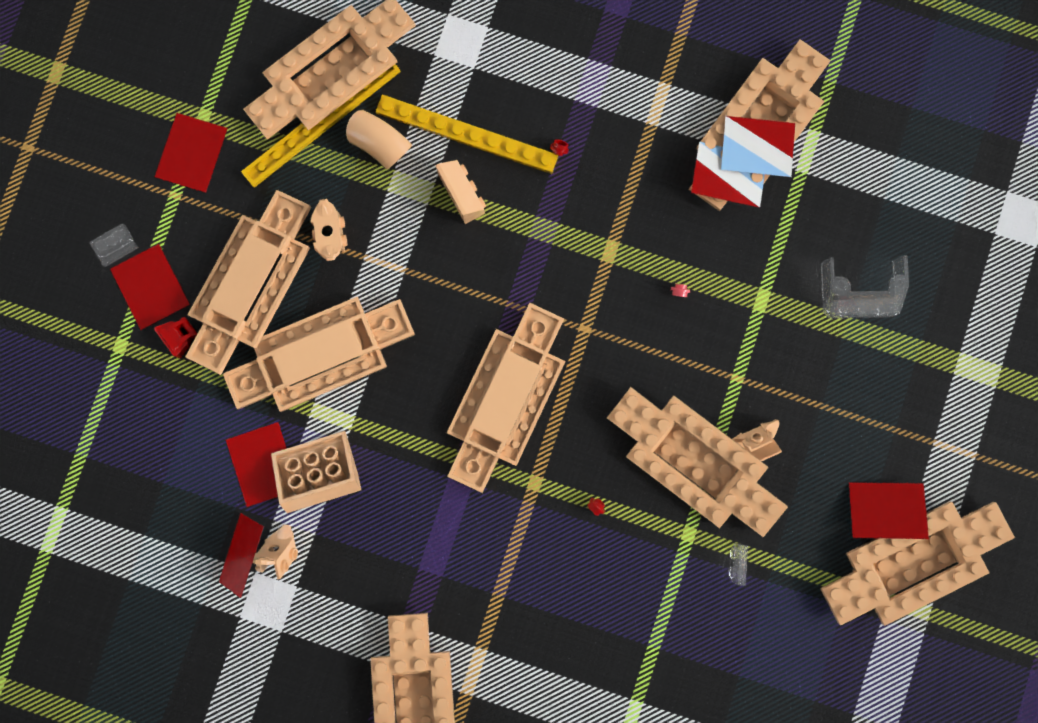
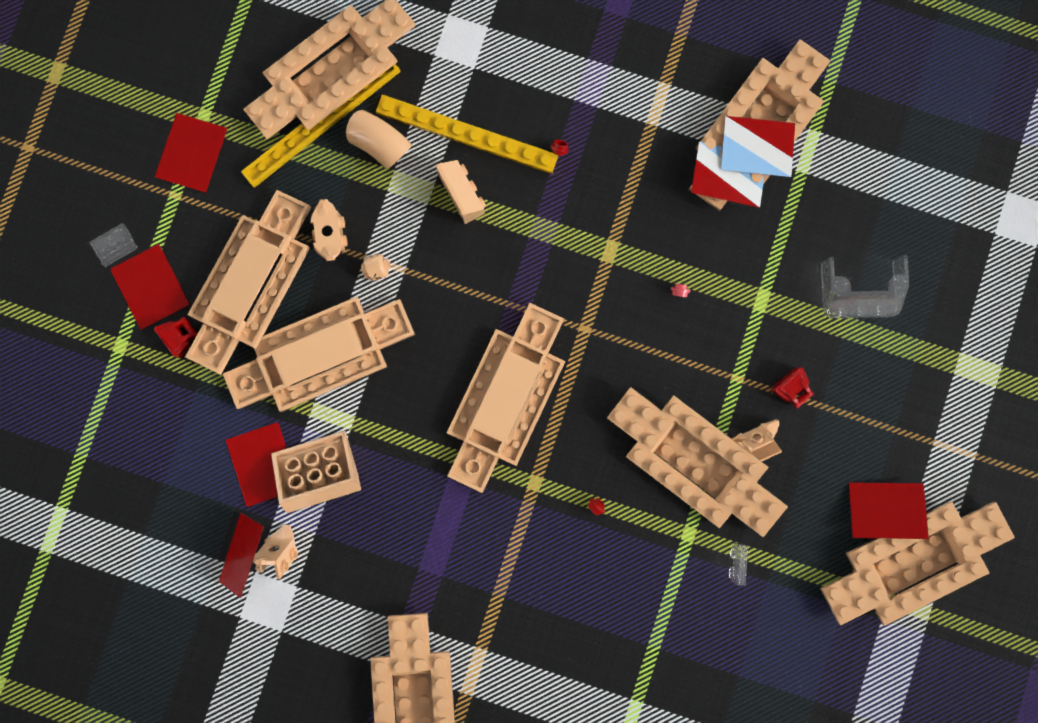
(375, 267): none -> light nougat head
(791, 385): none -> red piece

